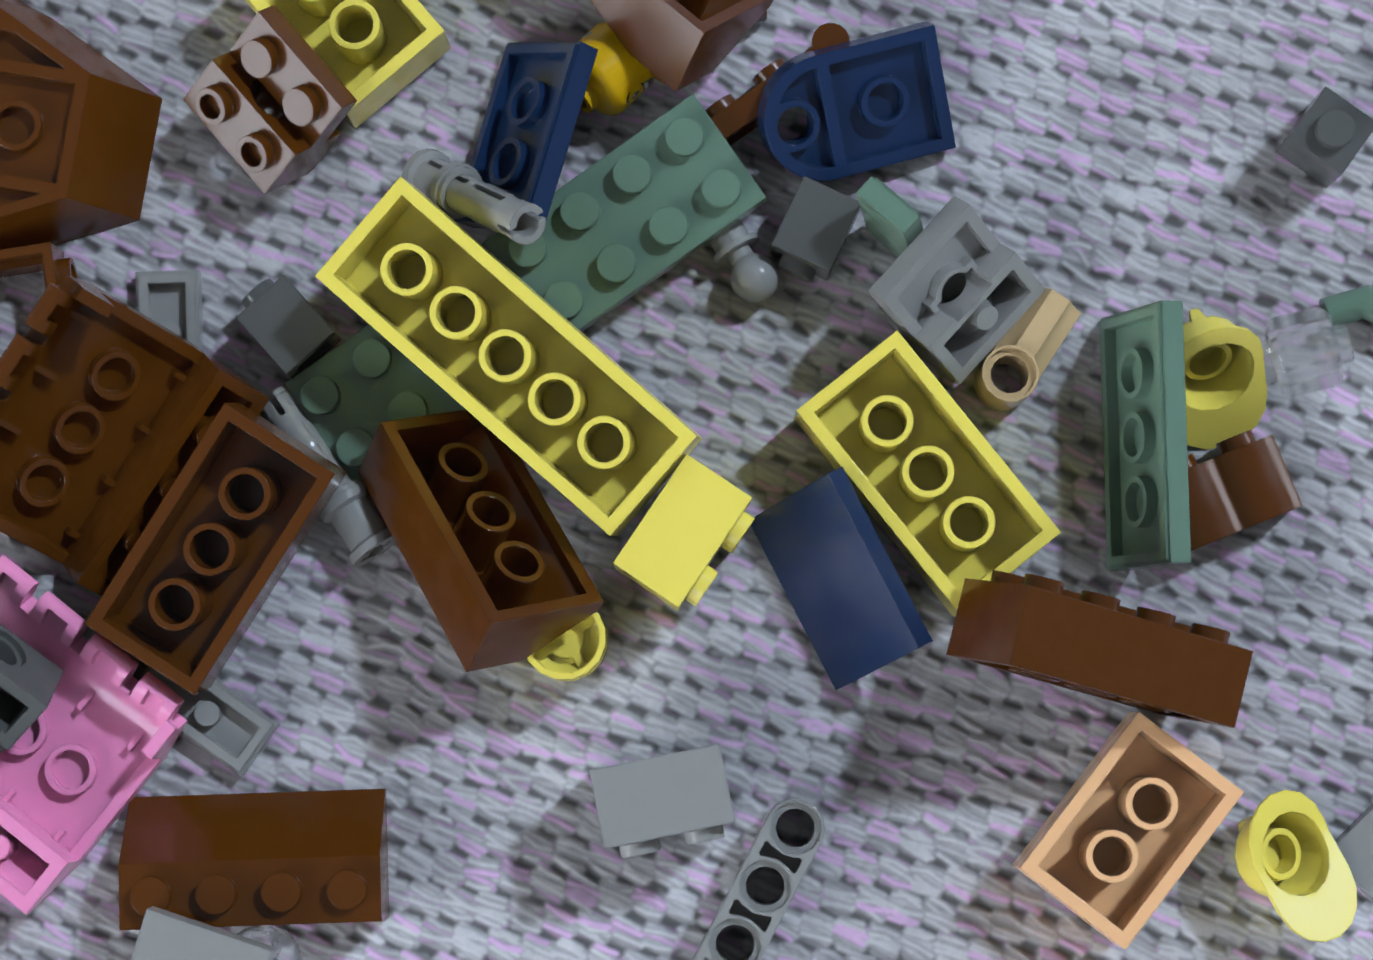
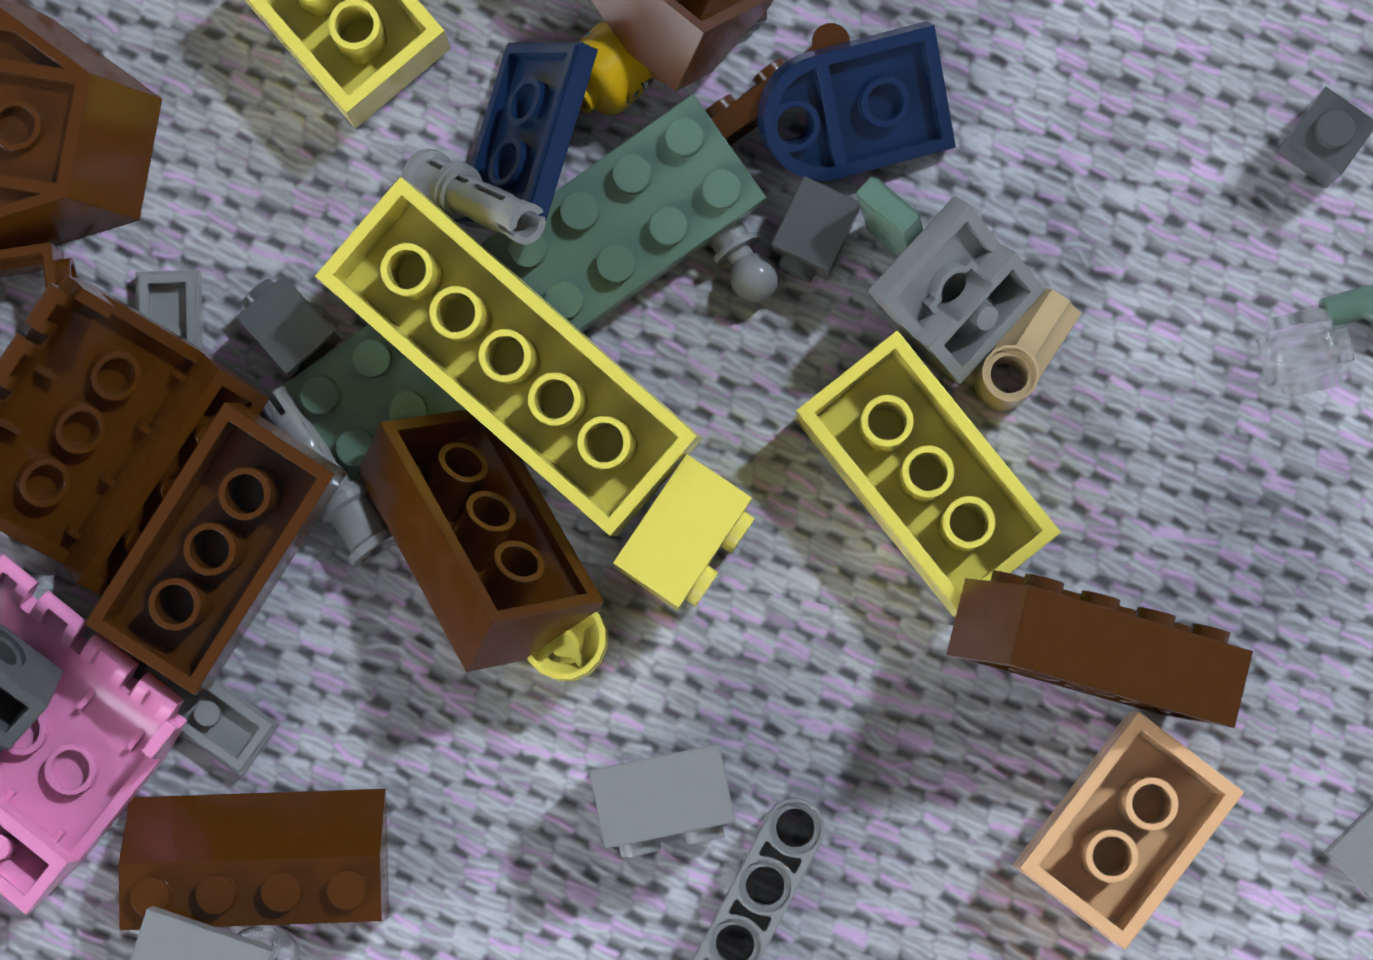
(271, 102): reddish brown brick -> none
(840, 579): dark blue tile -> none
(1145, 437): sand green tile -> none
(1221, 379): light yellow piece -> none
(1238, 488): reddish brown brick -> none
(1297, 864): light yellow piece -> none

